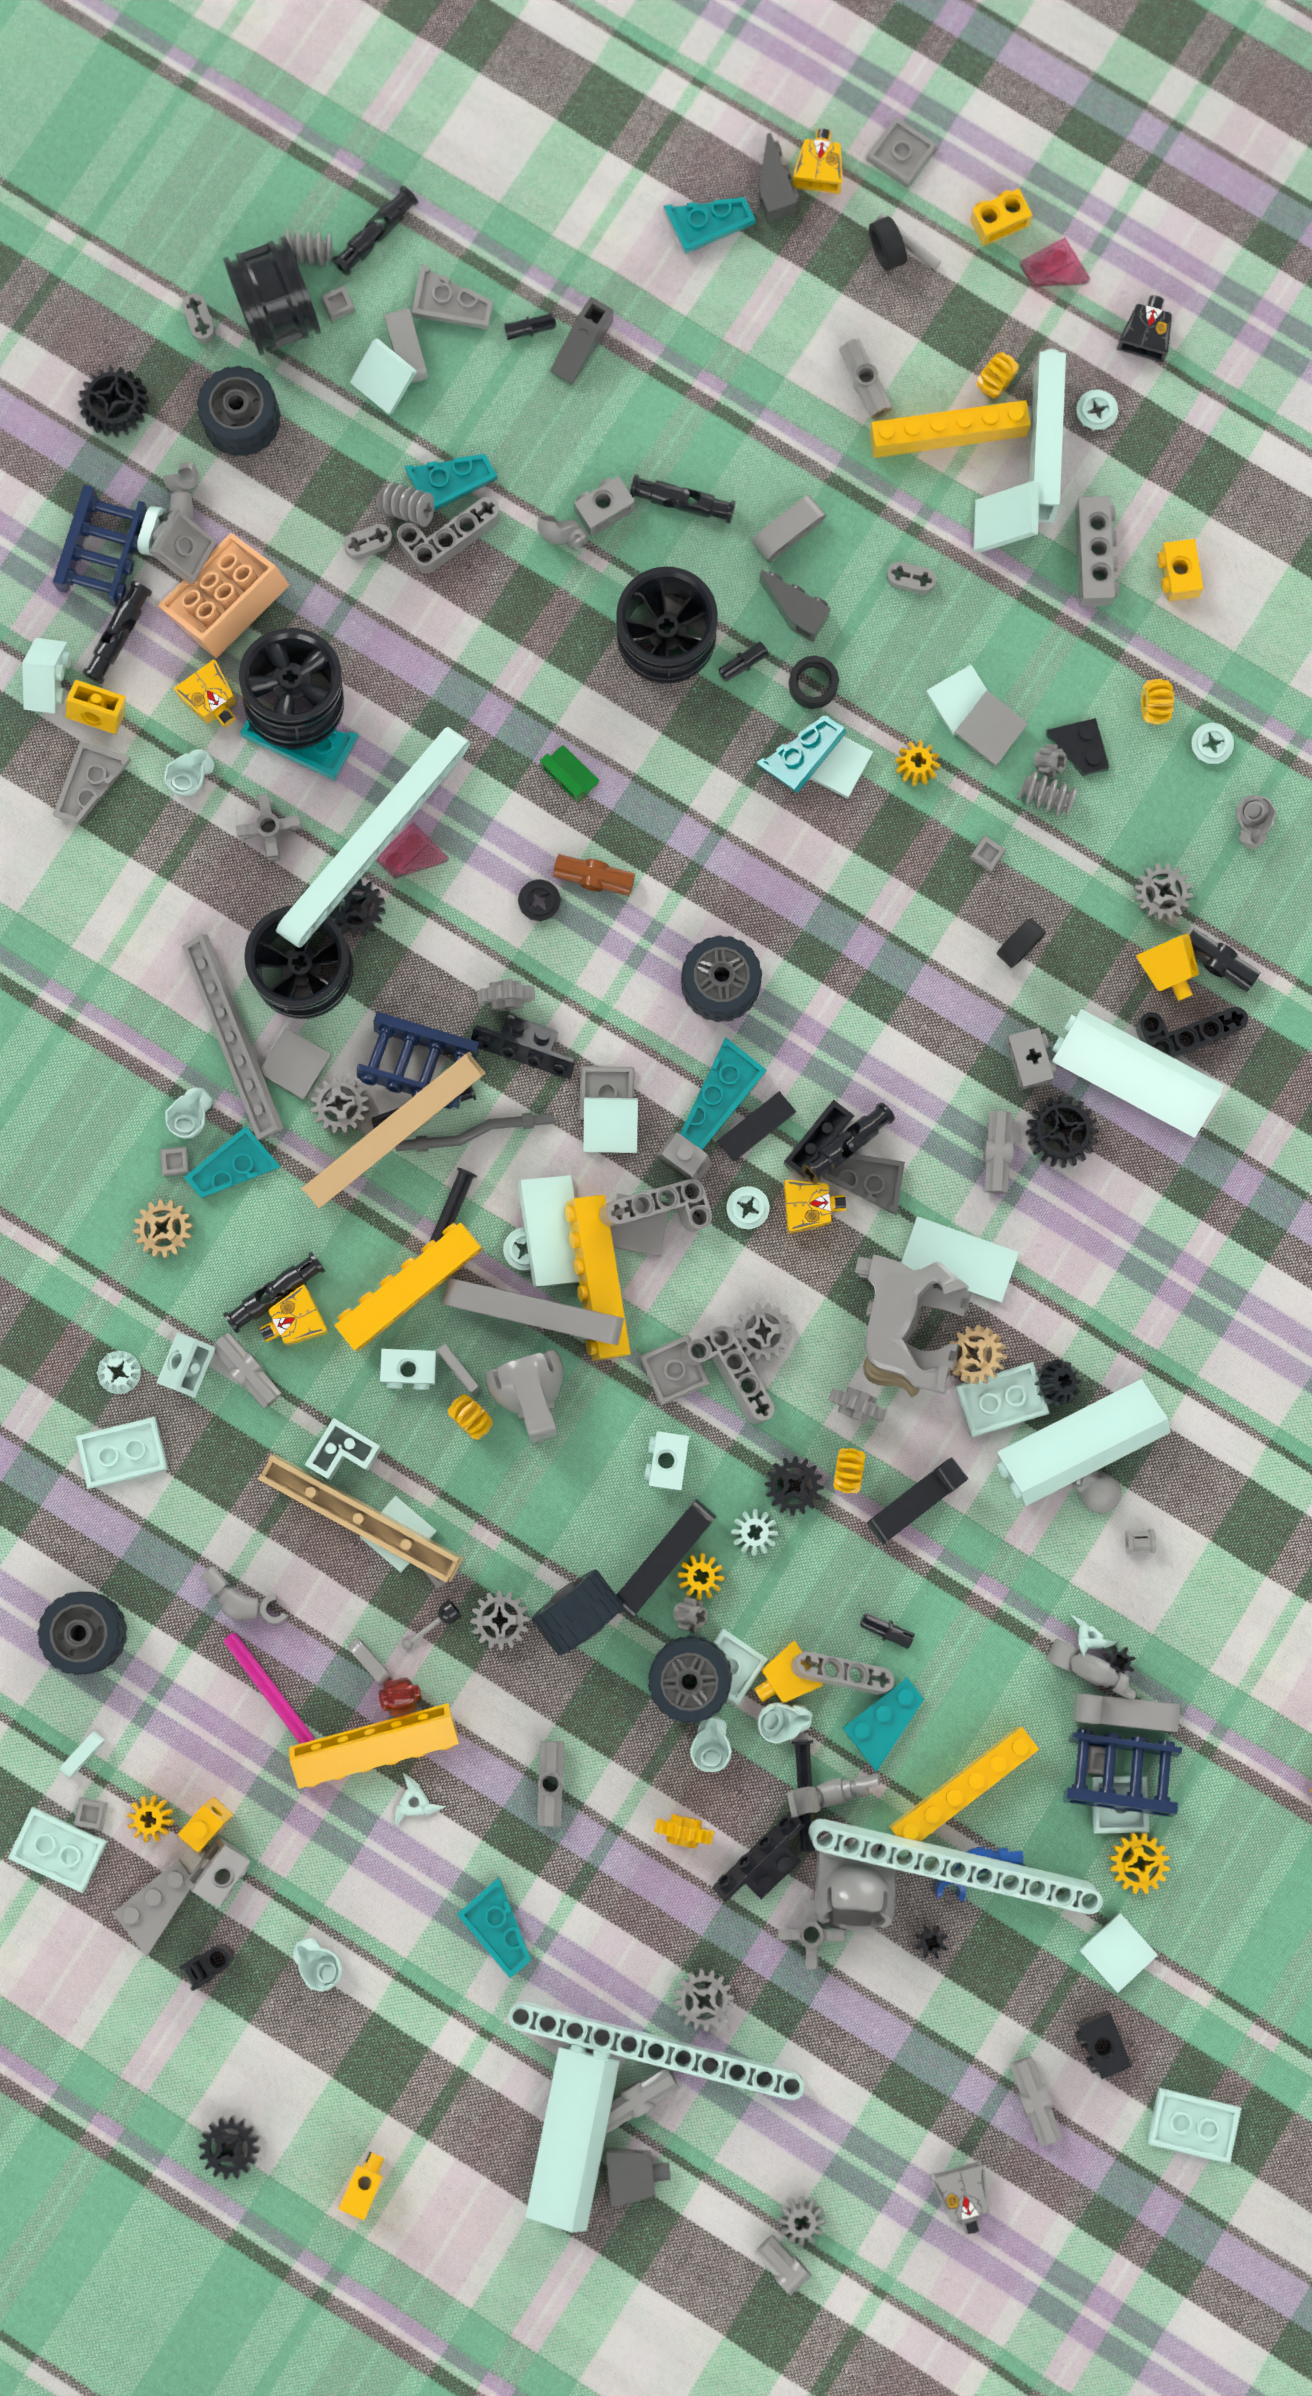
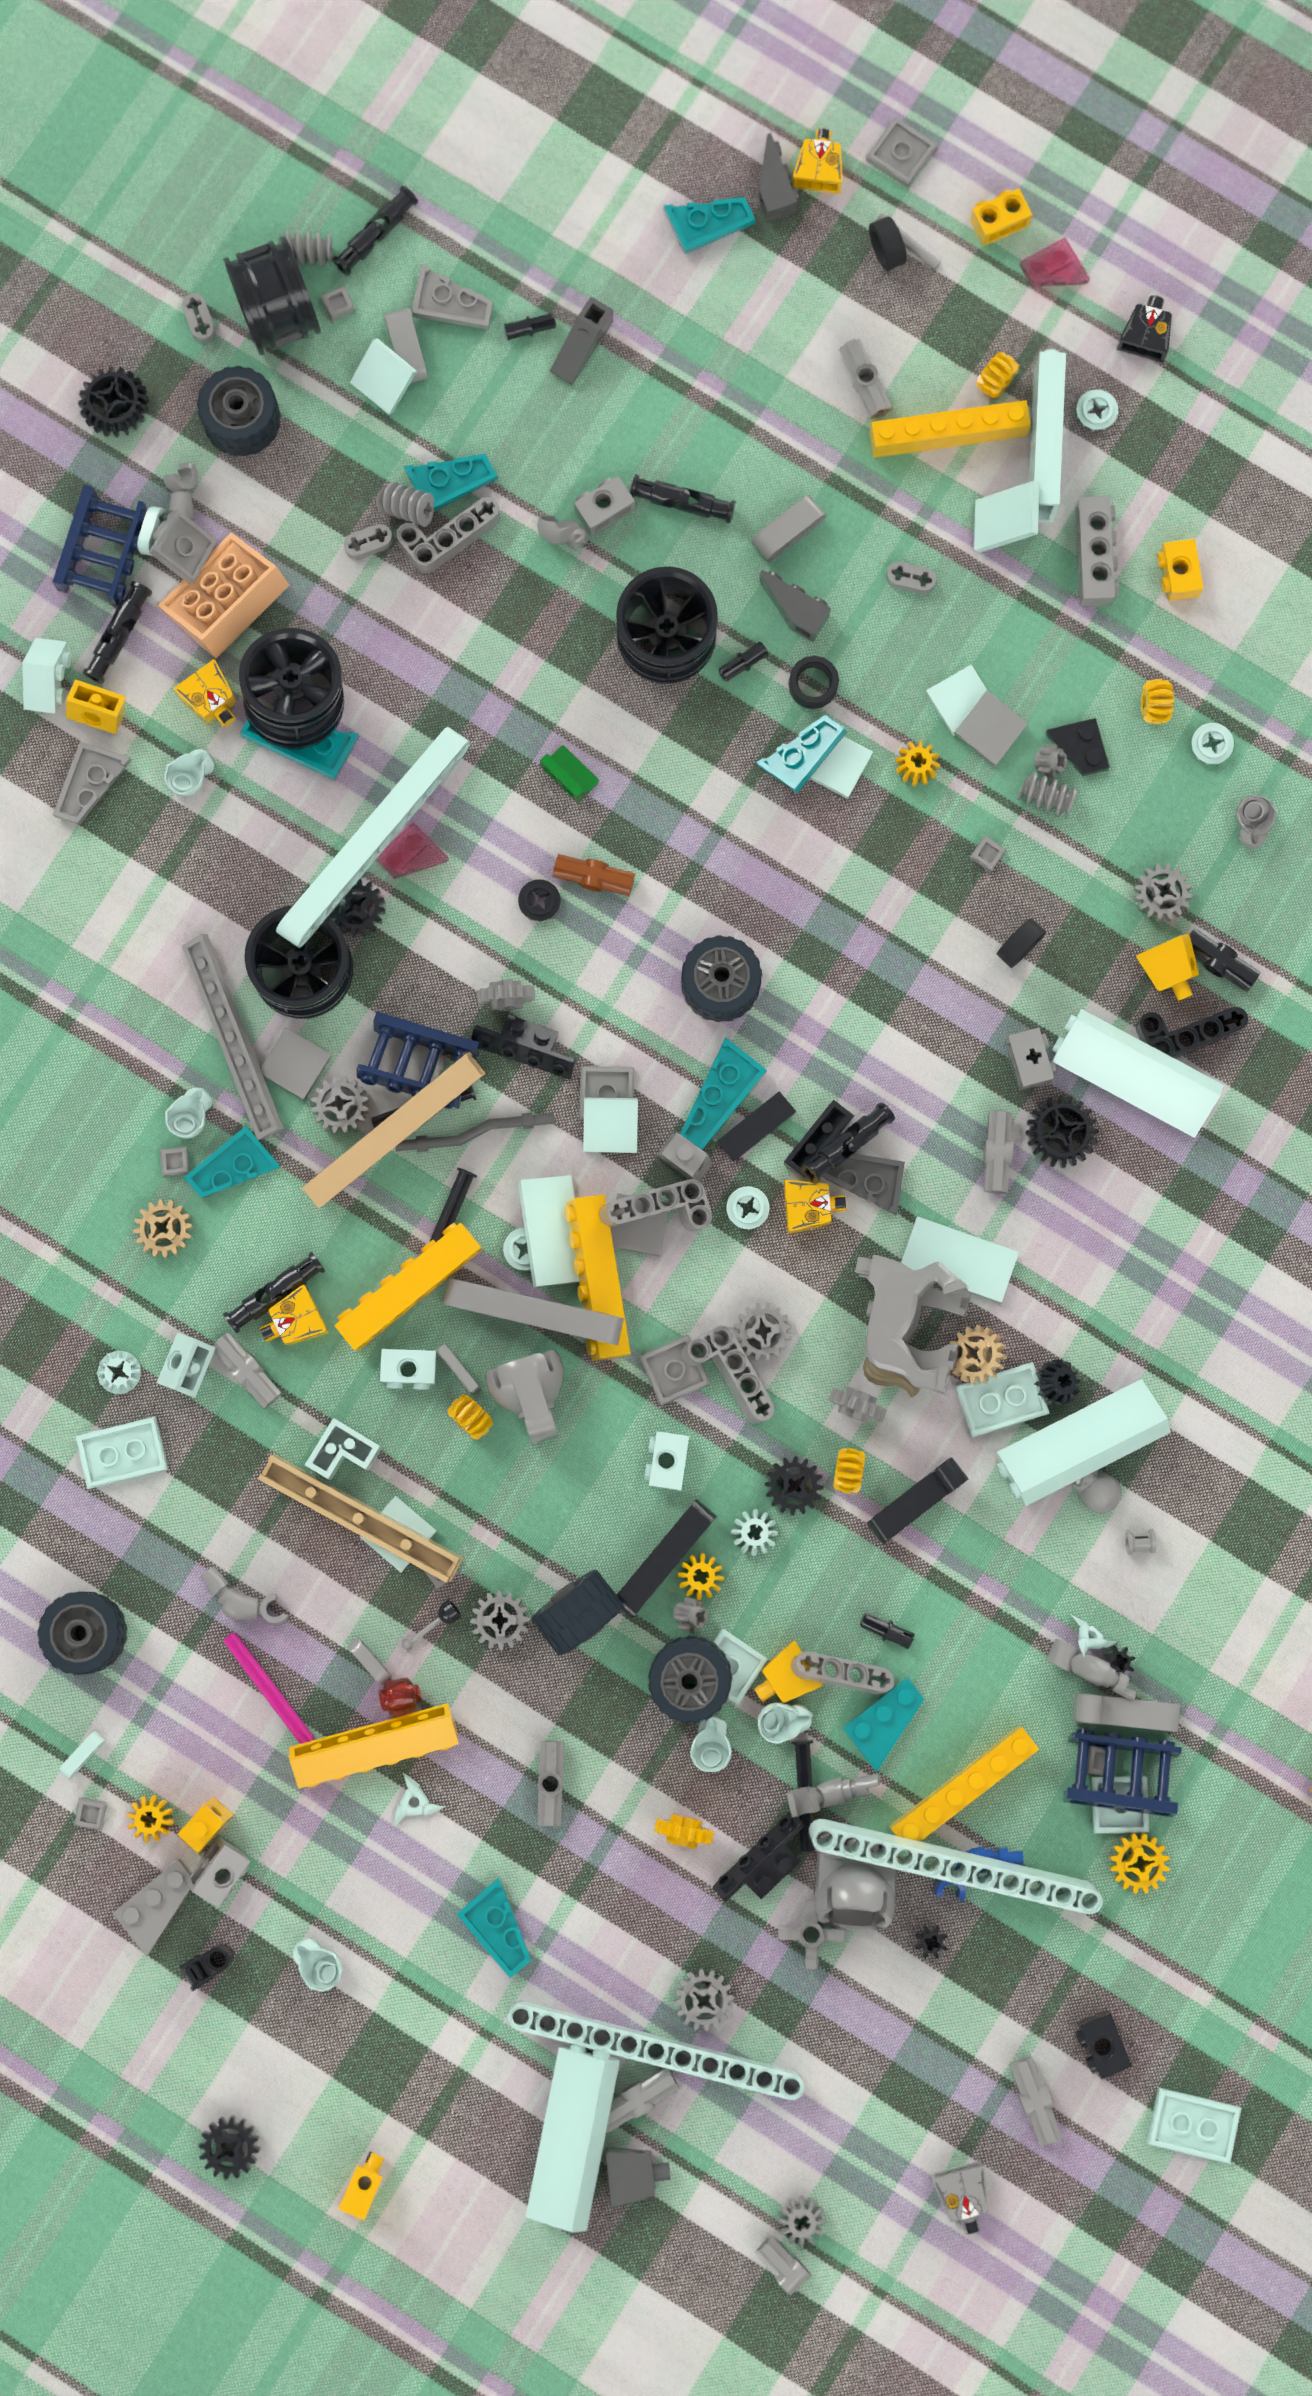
(57, 1849): light aqua tile -> none
(248, 831): light grey pin -> none
(1118, 1952): light aqua tile -> none

